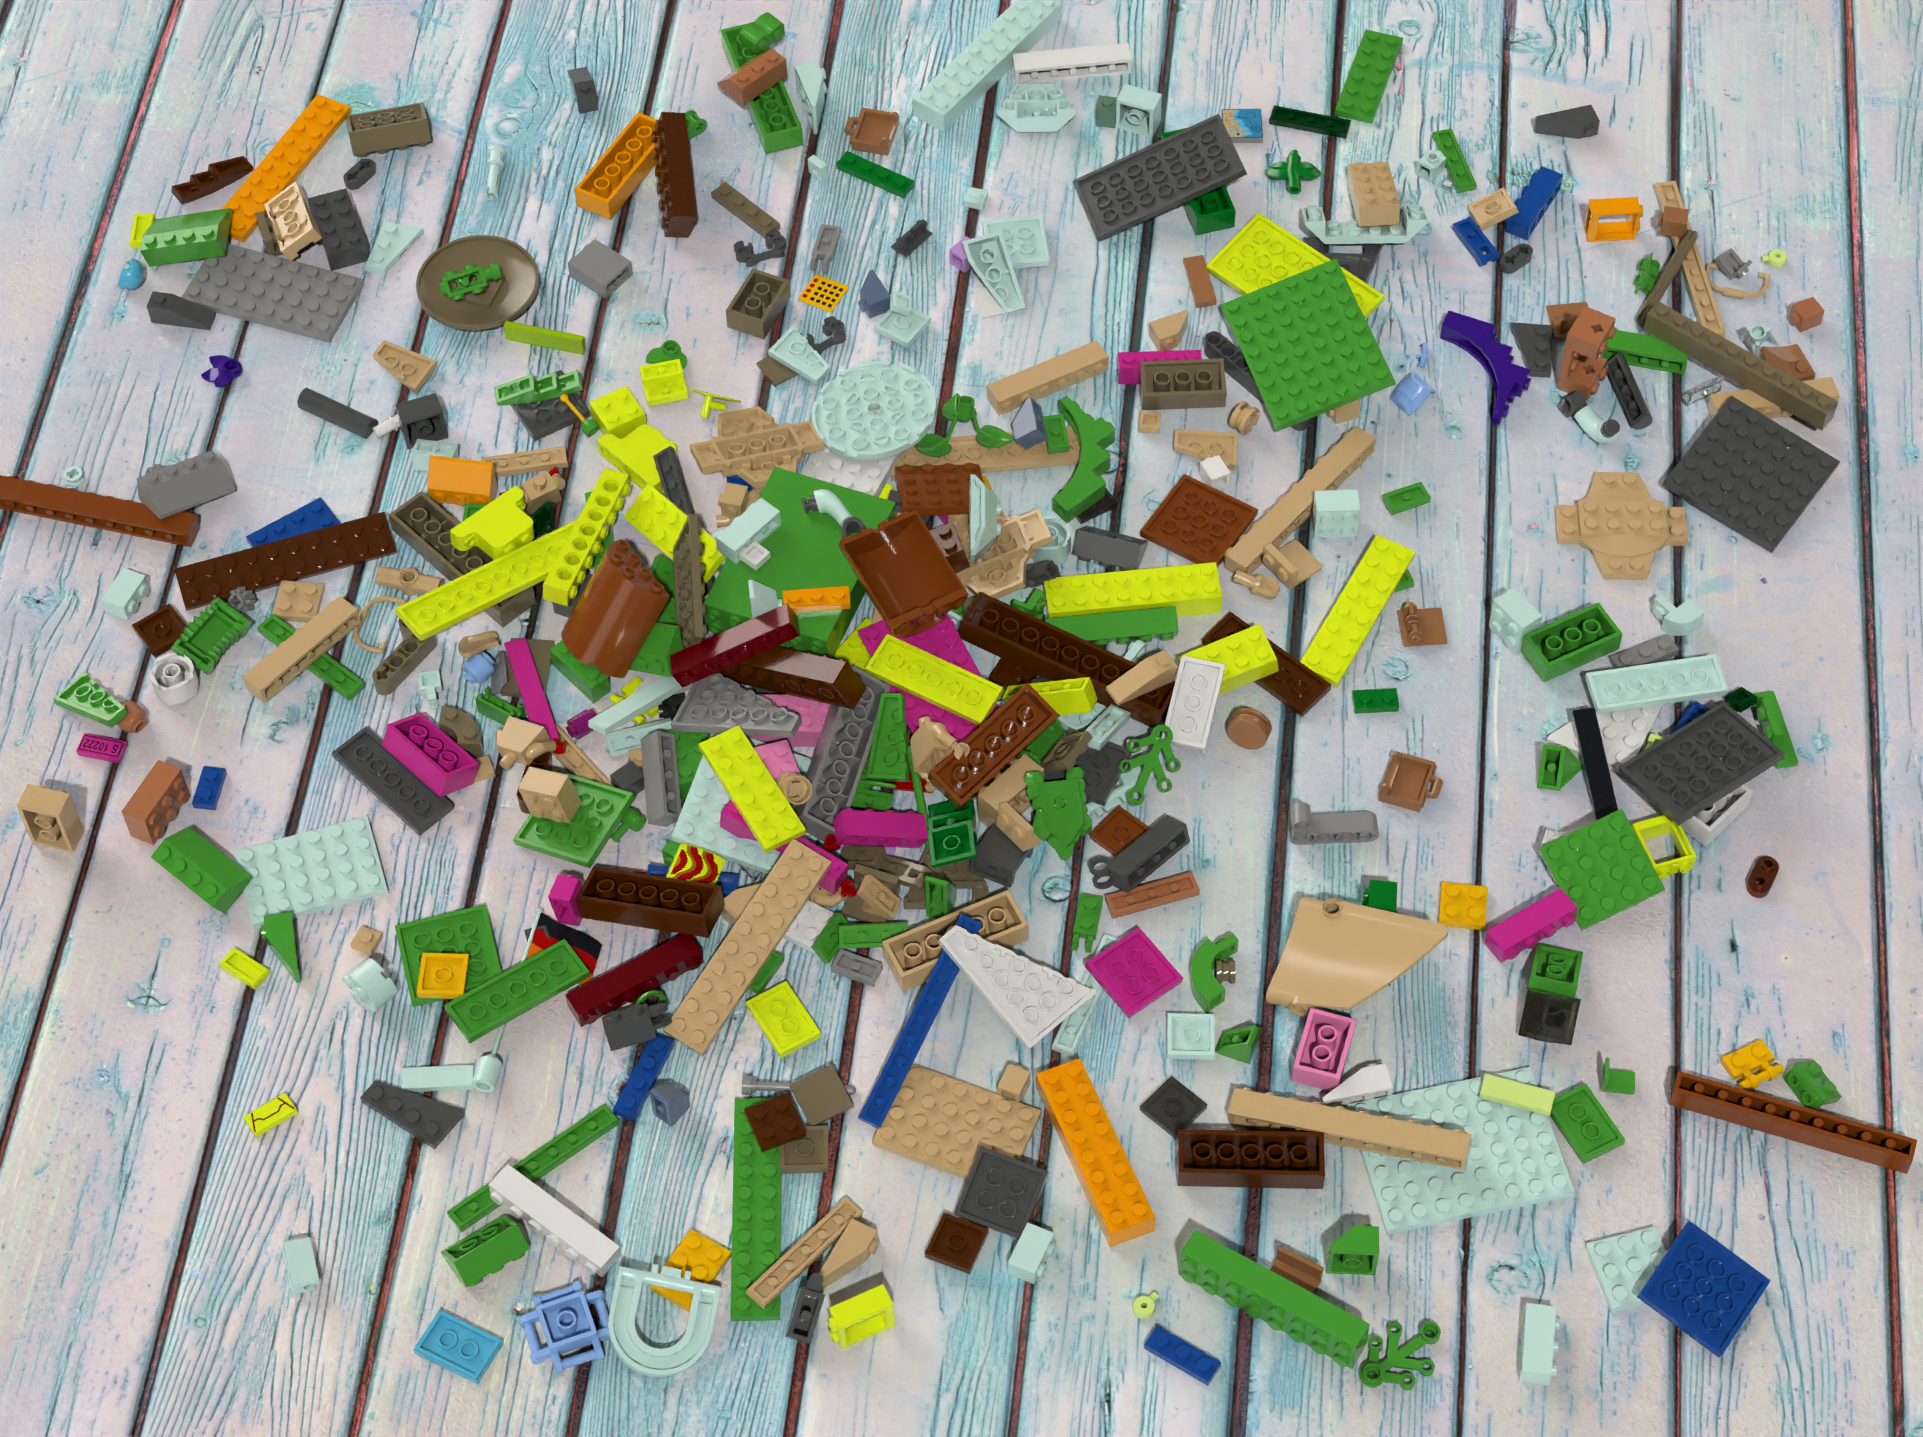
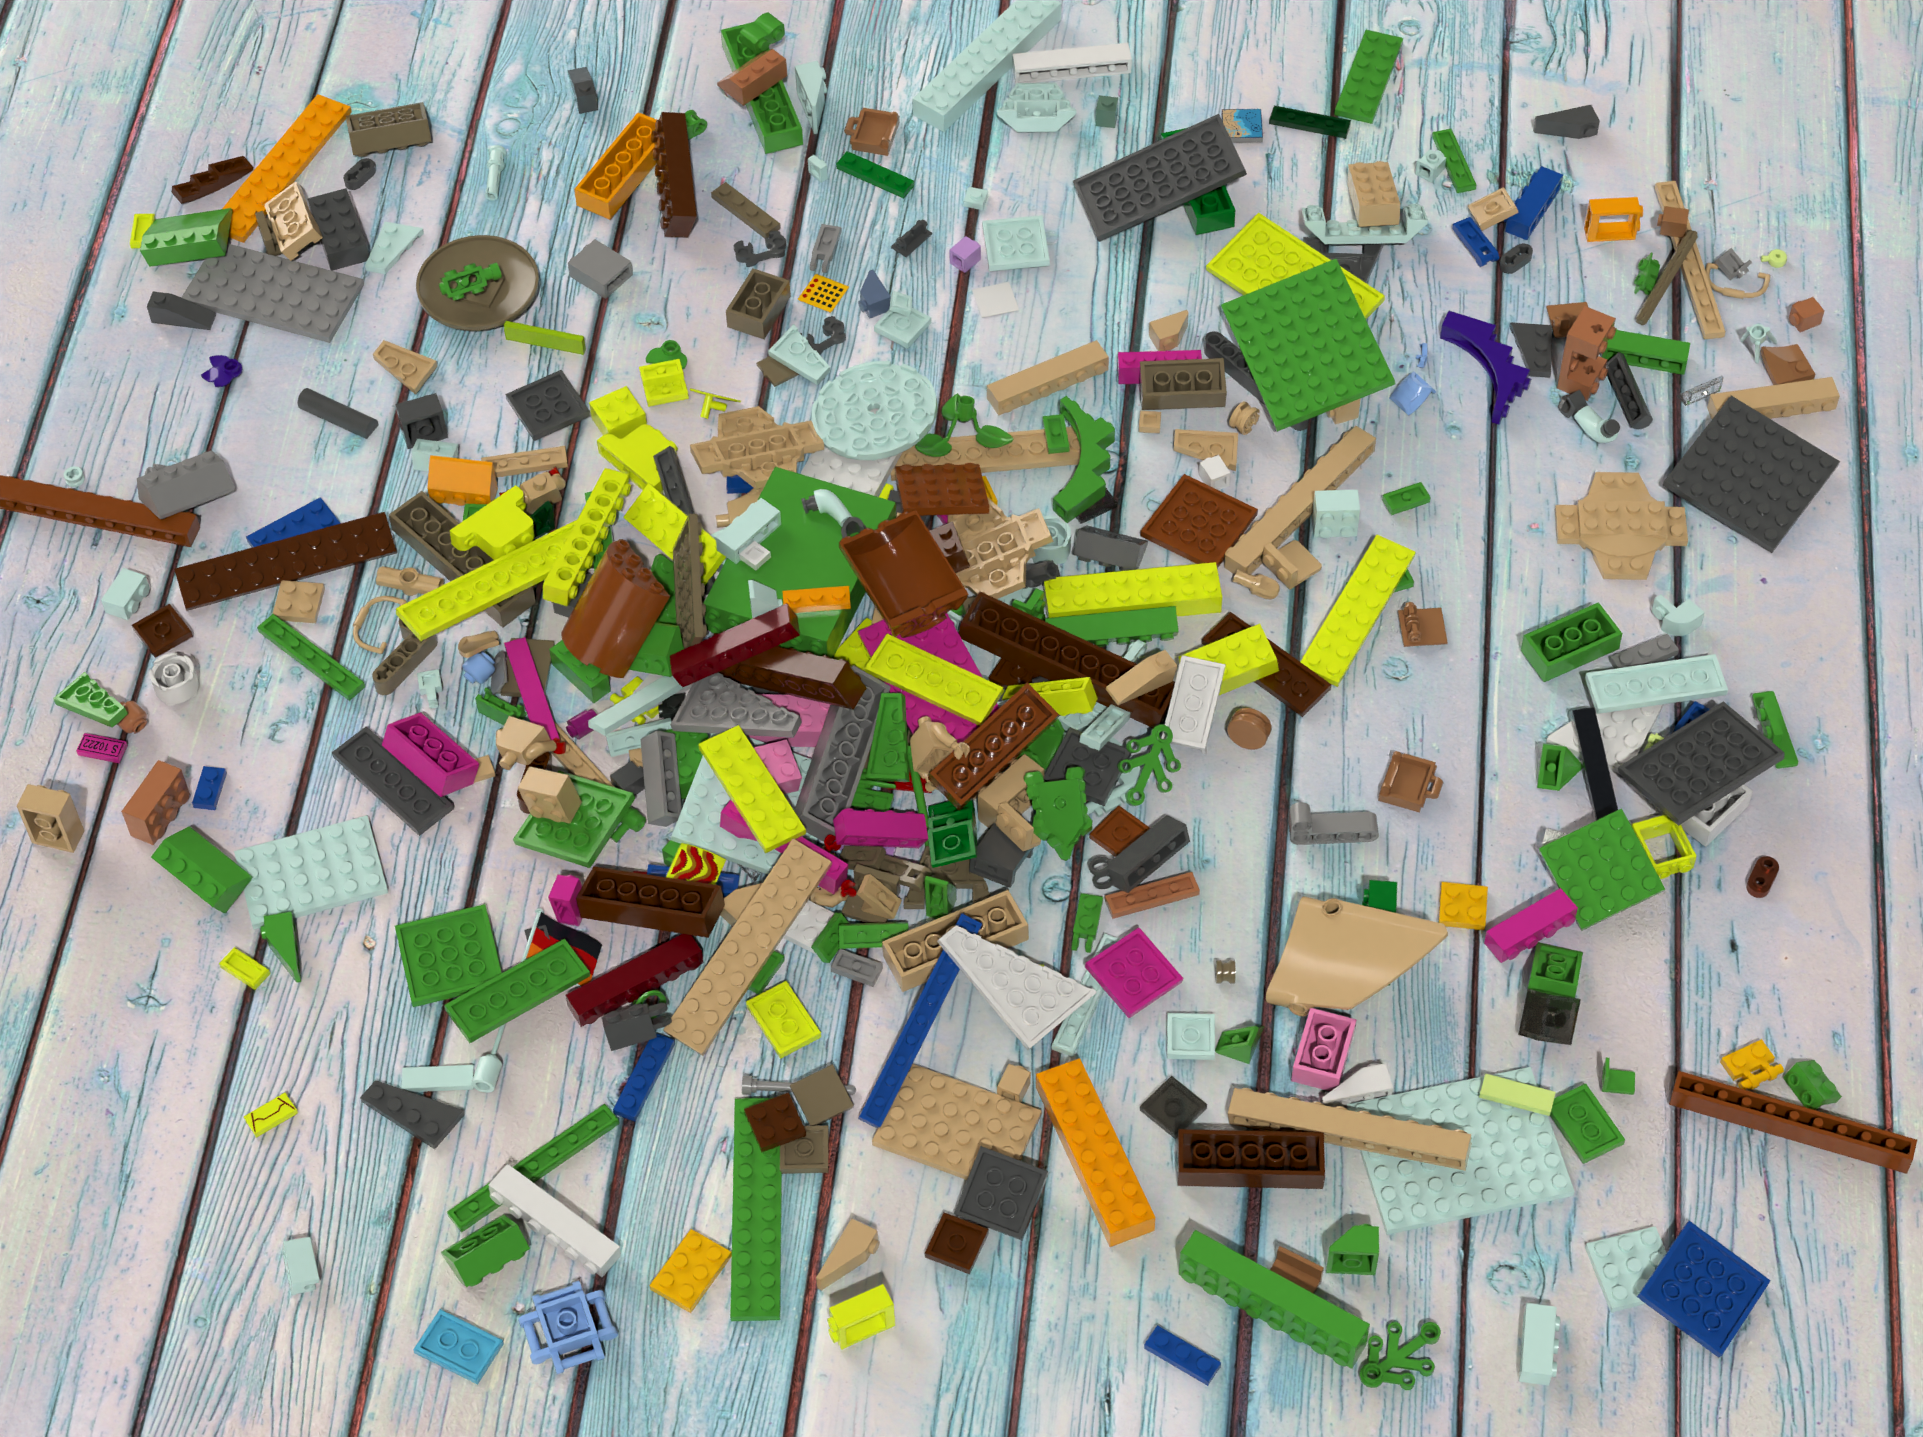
(133, 276): medium azure hair -> none
(211, 635): bright green piece -> none
(242, 599): light grey gear -> none
(301, 649): tan brick -> none
(366, 940): tan plate -> none
(370, 985): light aqua brick -> none
(387, 426): white axle -> none
(443, 975): yellow plate -> none
(461, 730): dark tan brick -> none
(532, 389): bright green slope -> none
(589, 426): hinge -> none
(622, 1315): light aqua piece -> none
(669, 1103): sand blue slope -> none
(733, 500): tan brick -> none
(795, 787): tan wheel -> none
(803, 1253): tan tile -> none
(806, 1310): dark grey hinge -> none
(982, 518): light aqua wedge -> none
(994, 267): light aqua wedge -> none
(1029, 425): sand blue slope -> none
(1031, 1253): light aqua brick -> none
(1065, 752): dark tan plate -> none
(1138, 110): light aqua brick -> none
(1145, 1301): yellowish green piece -> none
(1199, 281): medium nougat tile -> none
(1203, 984): bright green arch -> none
(1293, 172): green plant -> none
(1375, 701): green plate -> none
(1513, 618): light aqua brick -> none
(1740, 365): dark tan brick -> none
(1740, 699): dark green plate -> none

